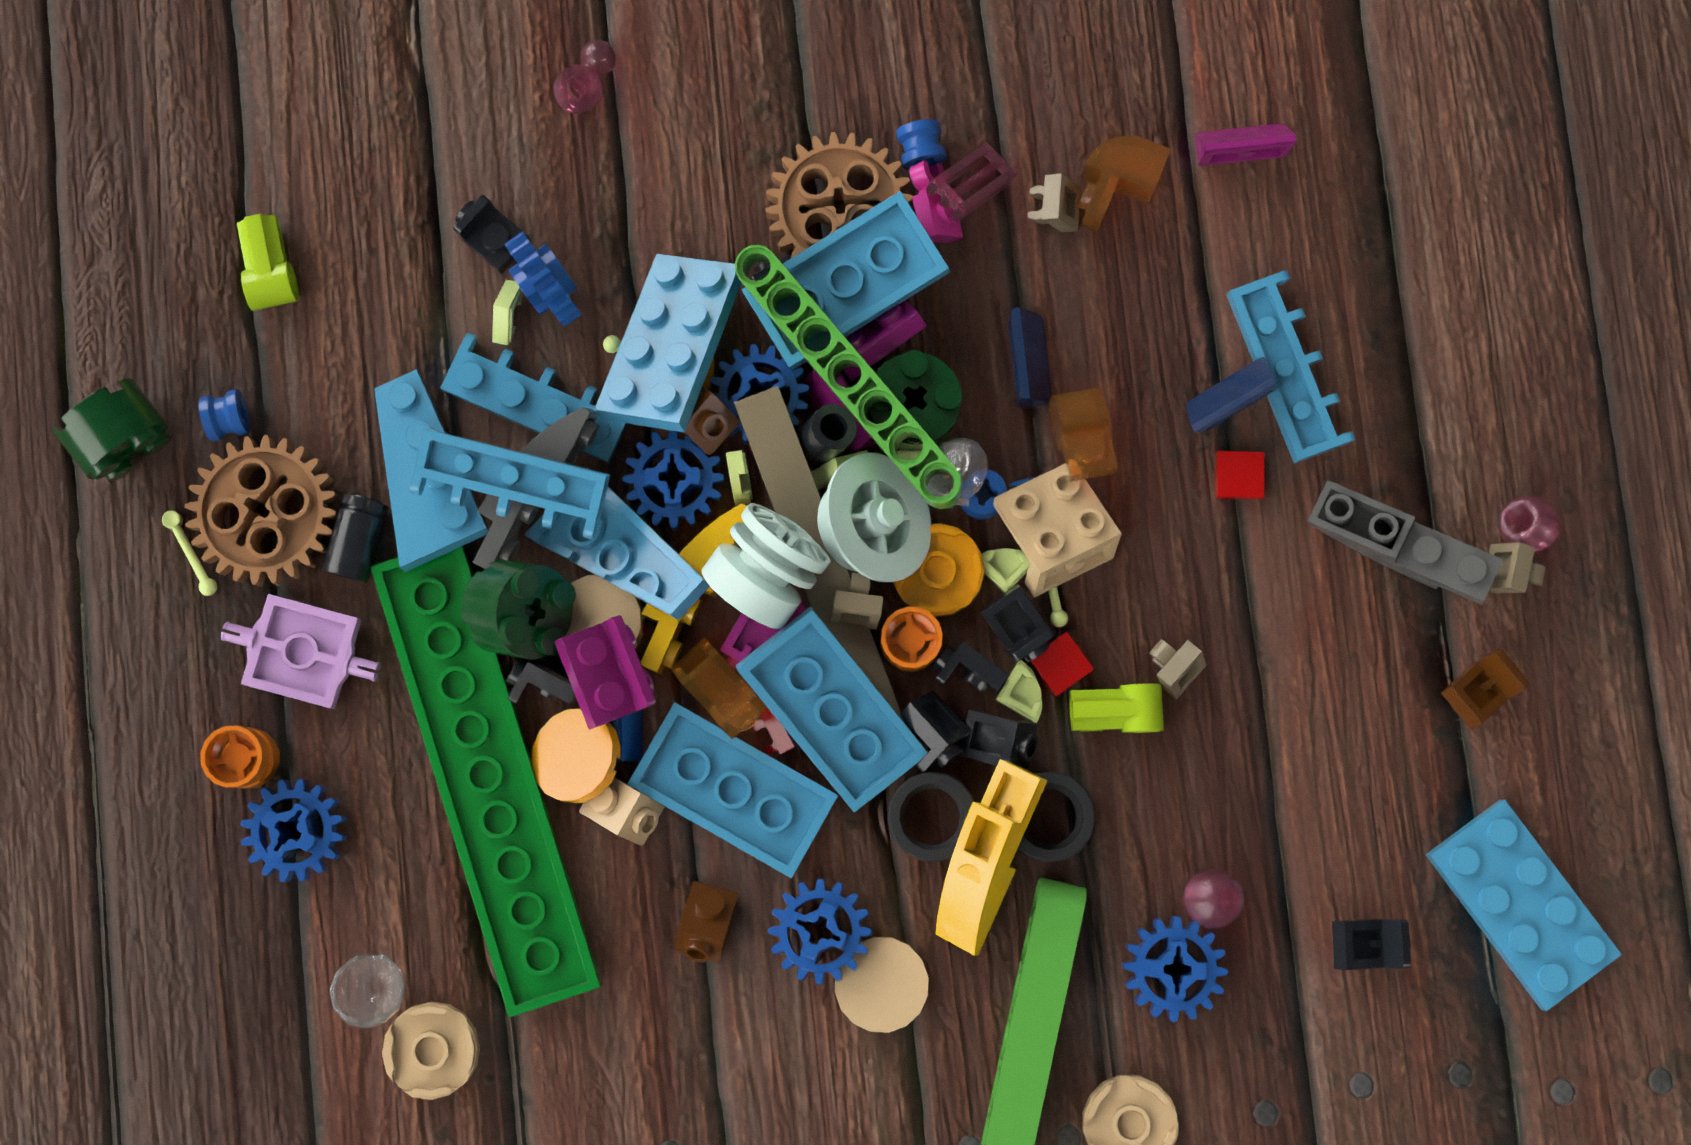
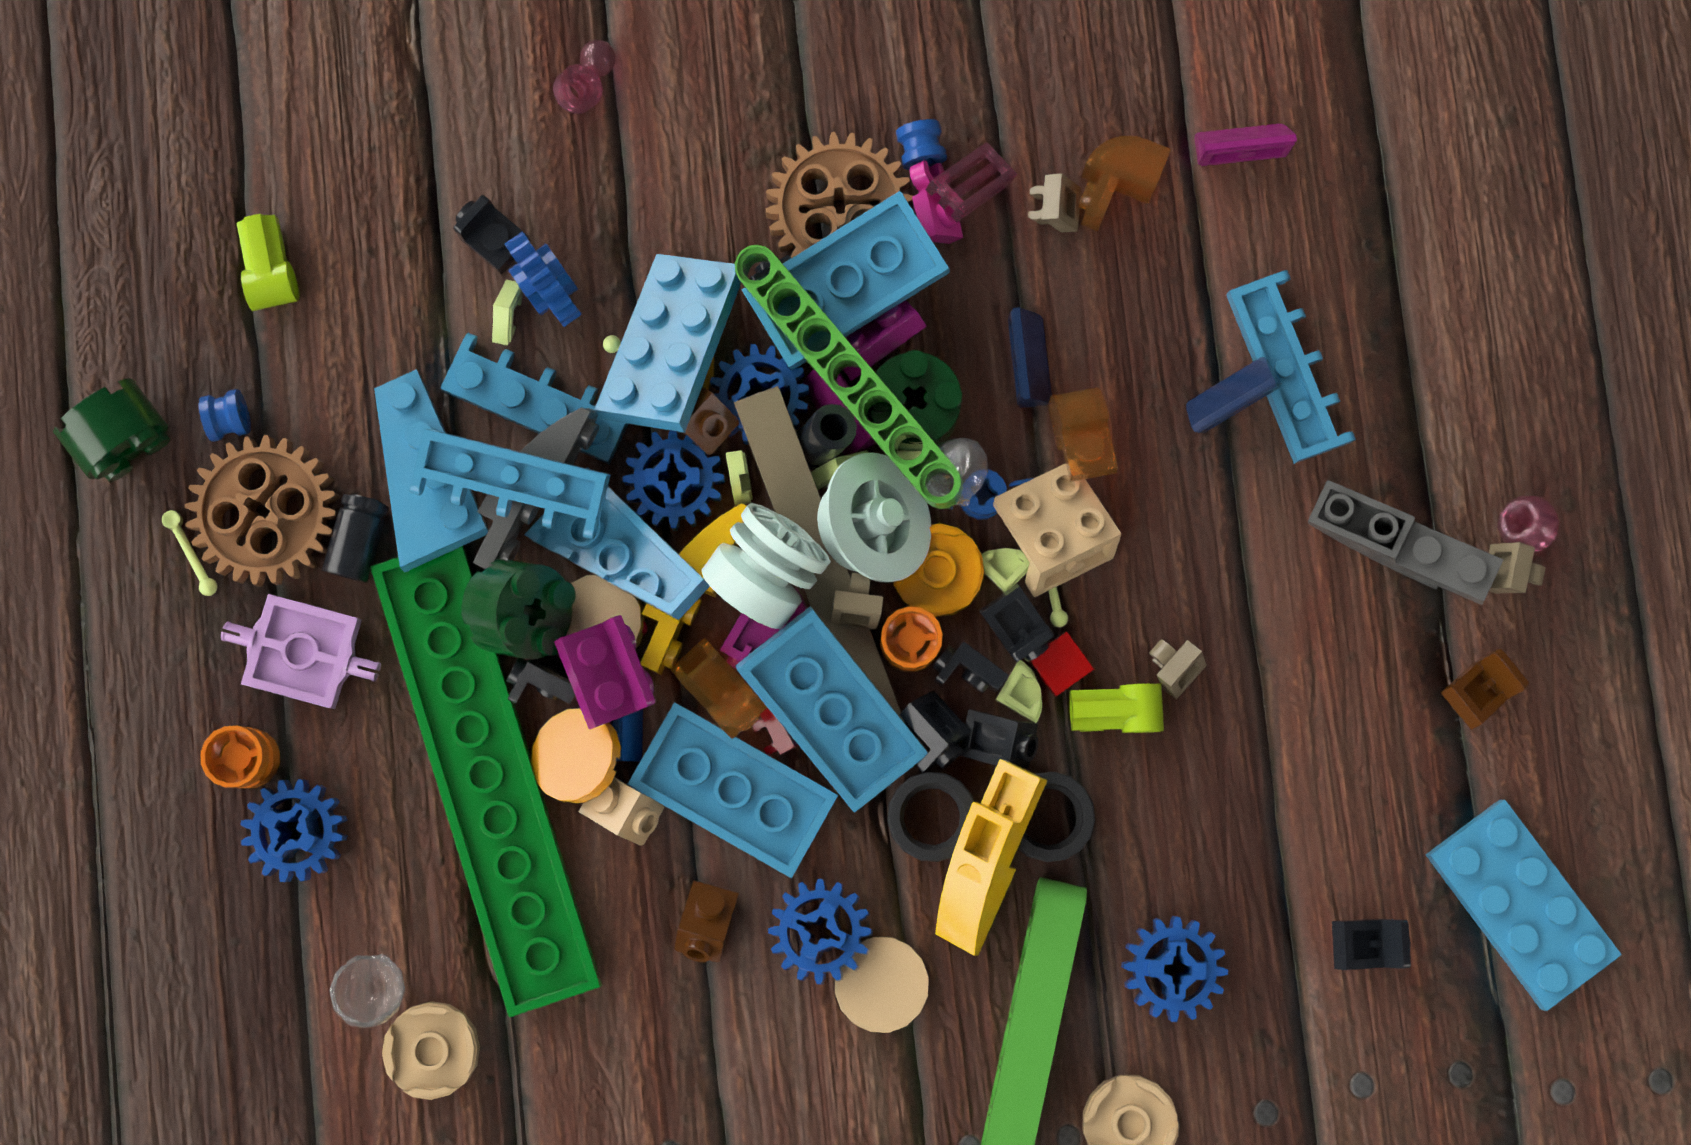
(1213, 898): clear pink piece -> none
(1239, 475): red tile -> none

